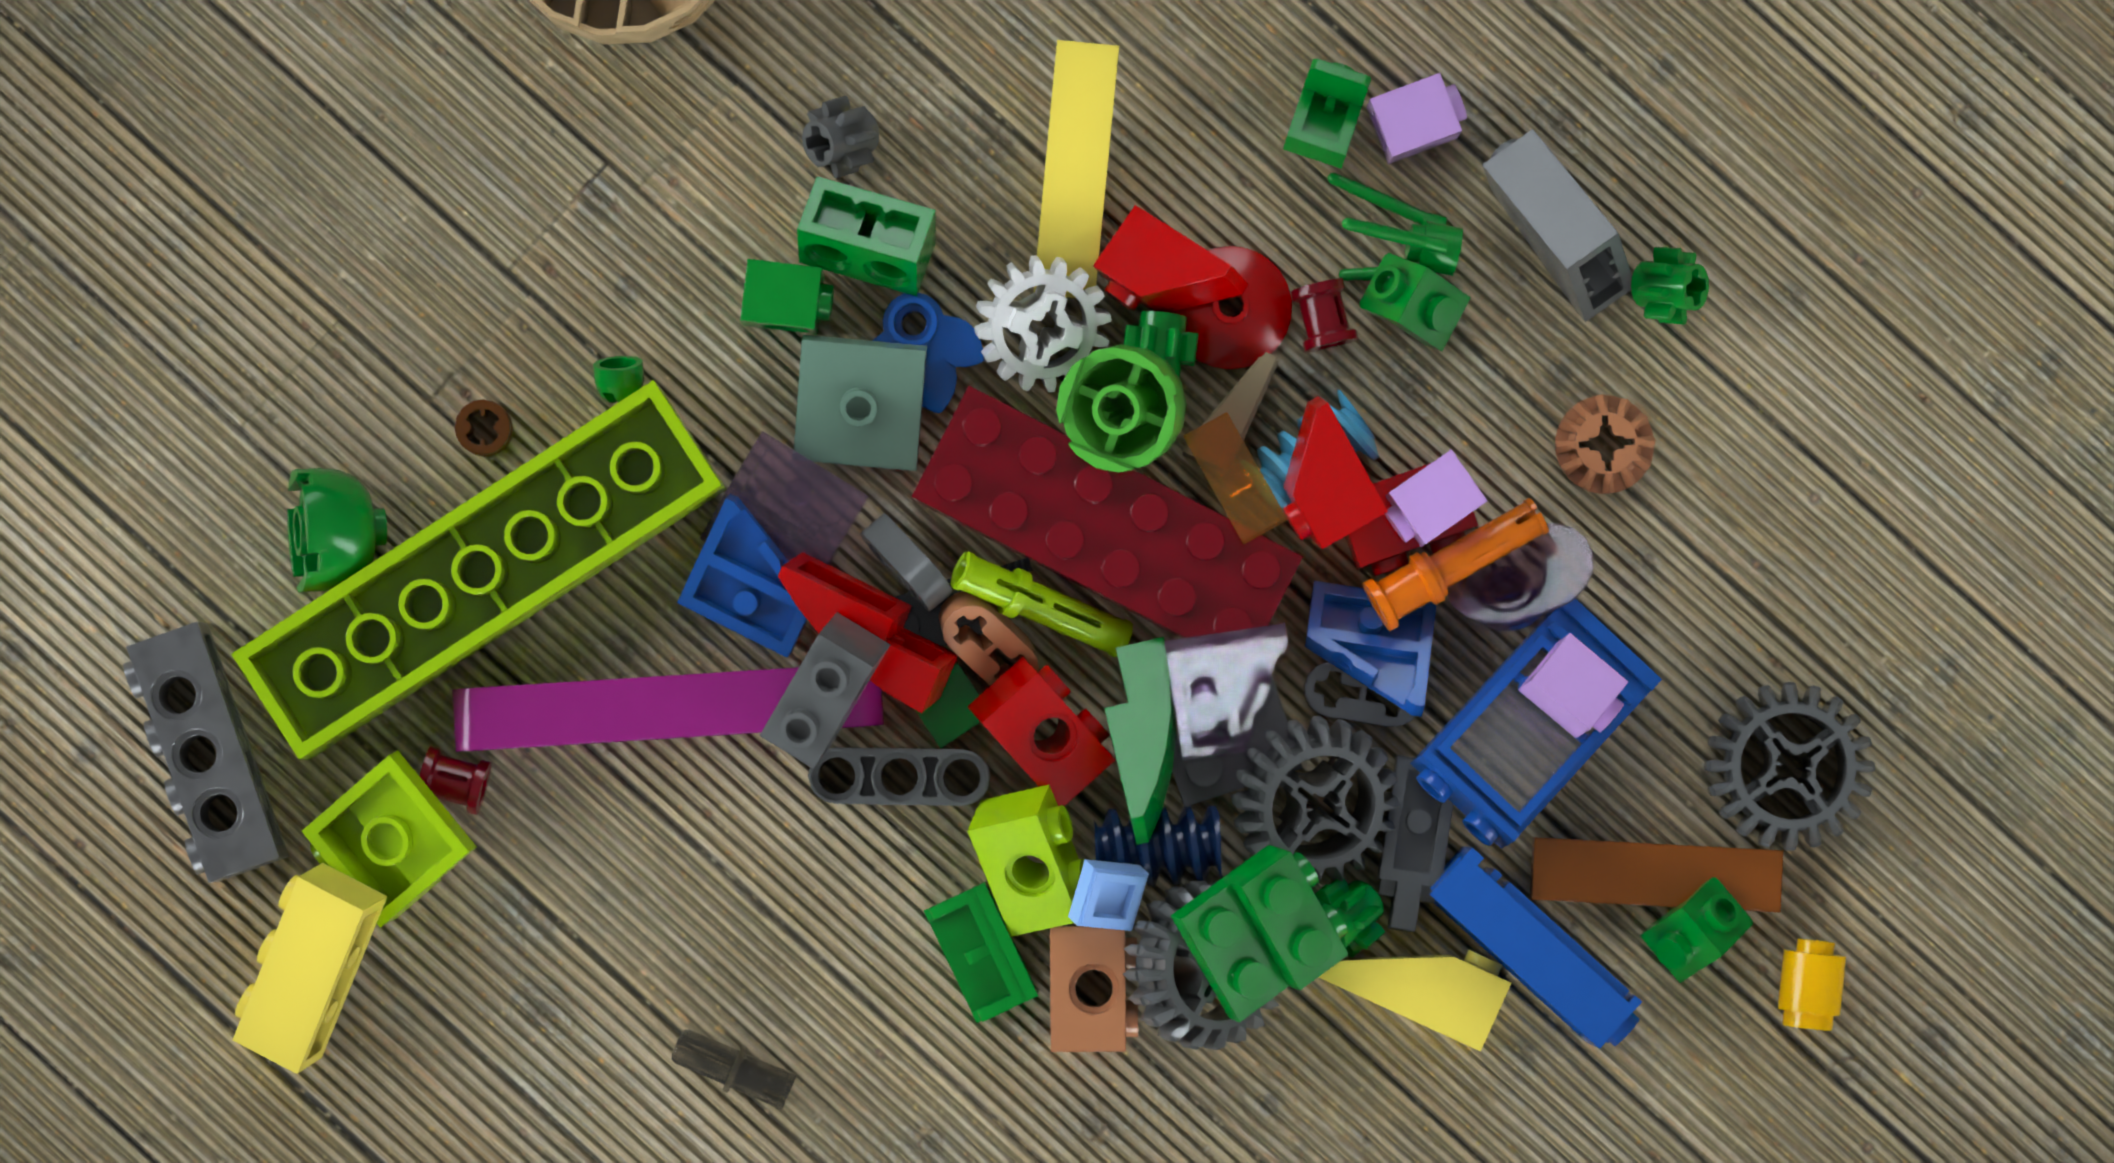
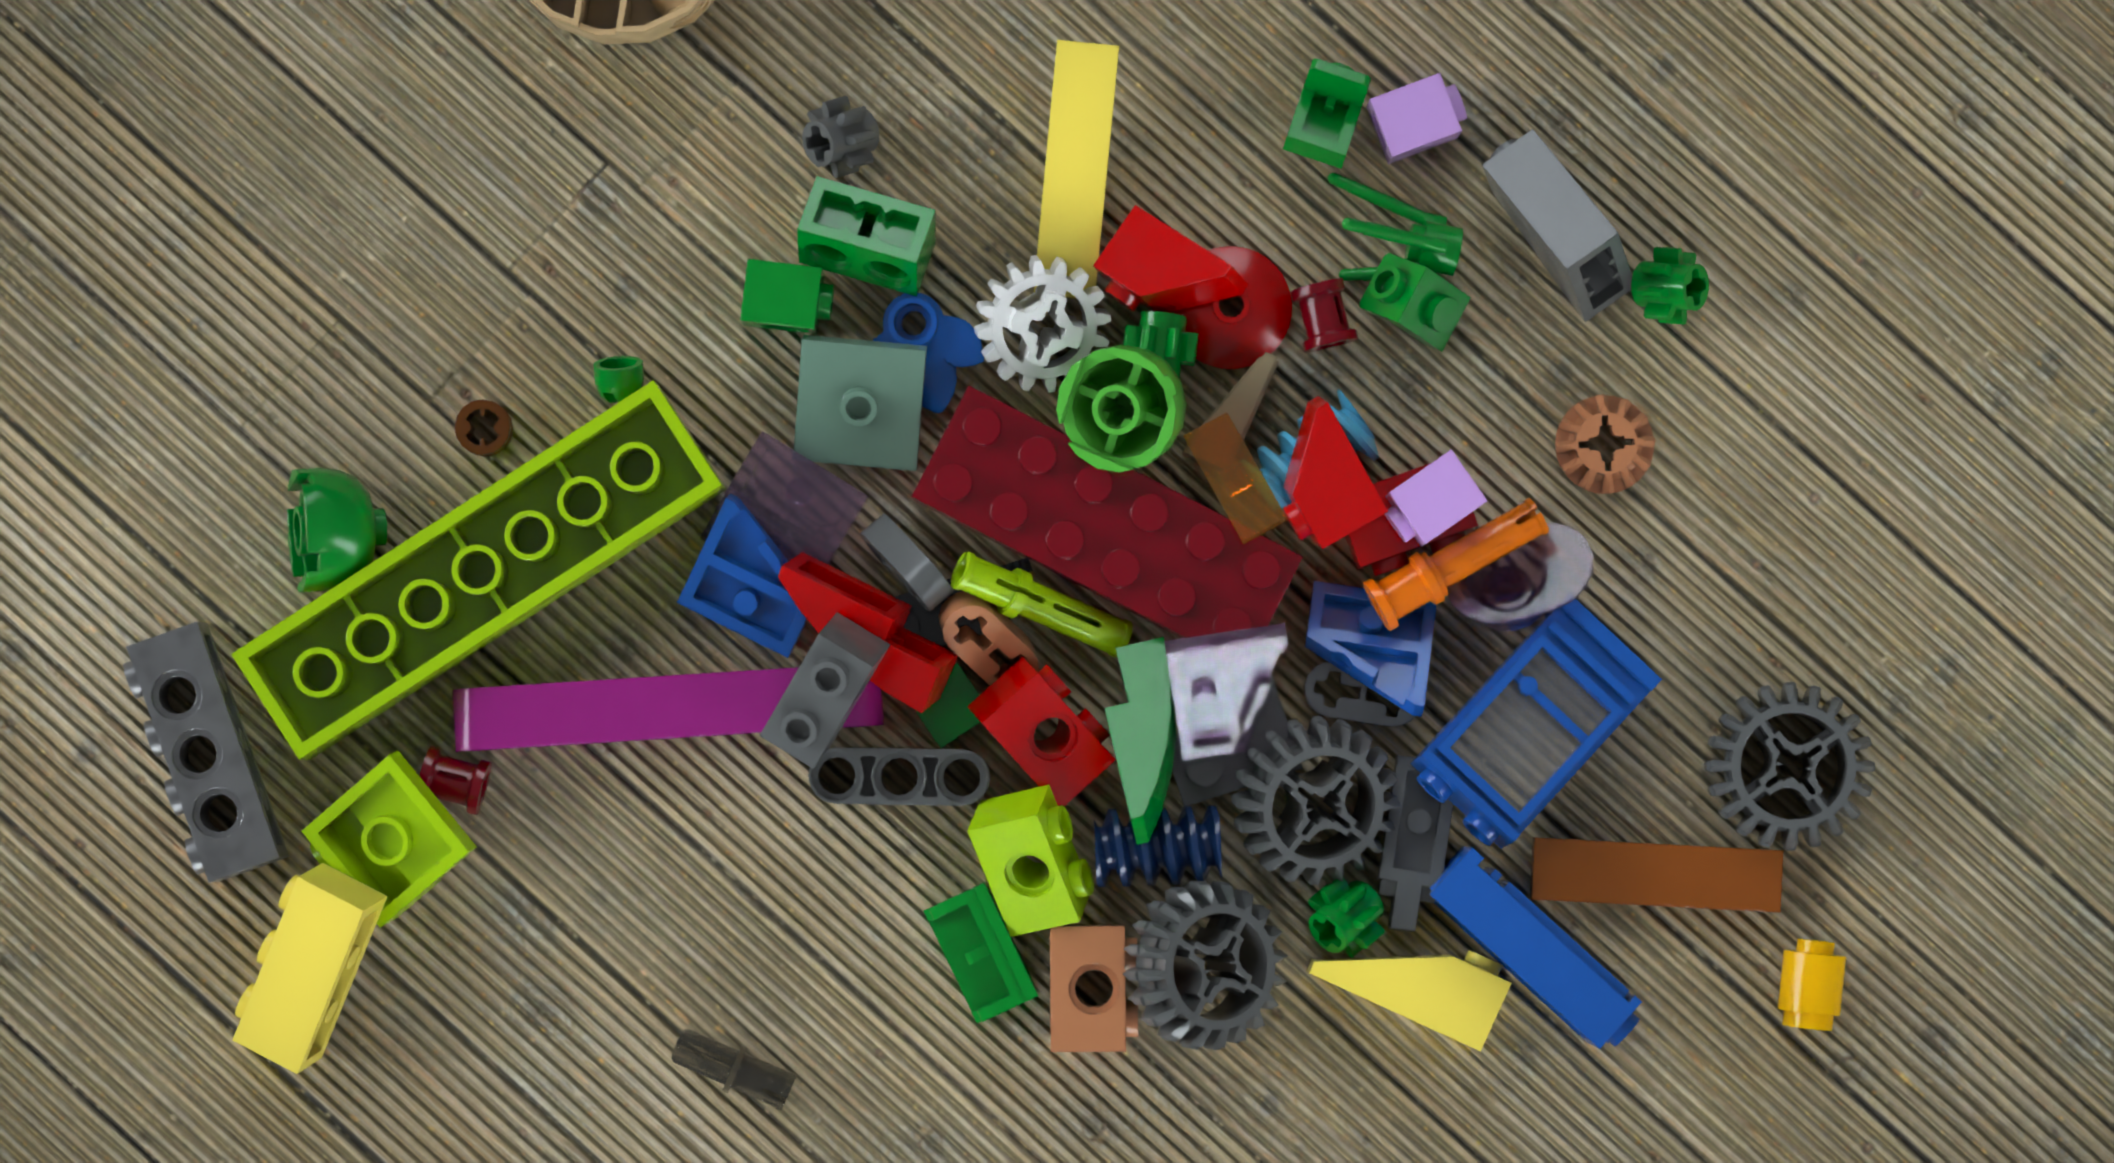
(1108, 895): light blue tile -> none
(1262, 931): green plate -> none
(1575, 687): lavender brick -> none
(1697, 930): green bracket -> none

